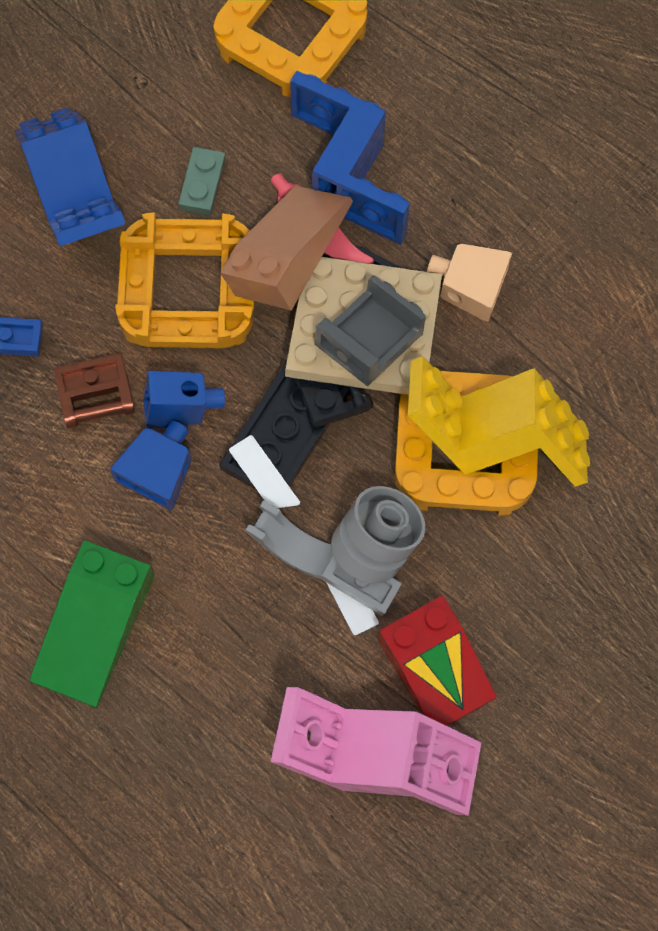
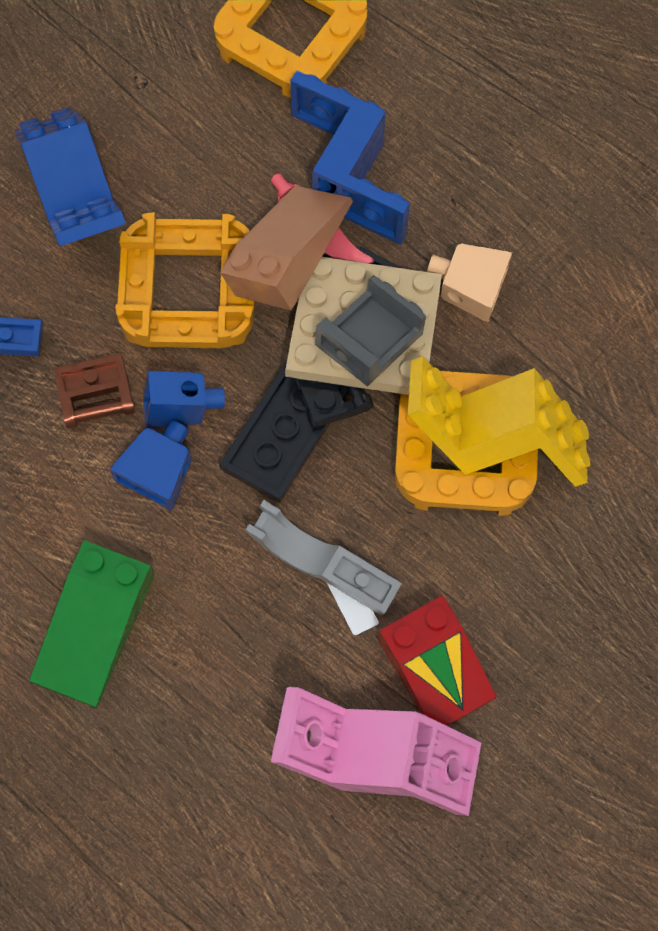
(202, 181): sand green plate -> none
(263, 473): white sticker -> none
(378, 534): light grey wheel -> none

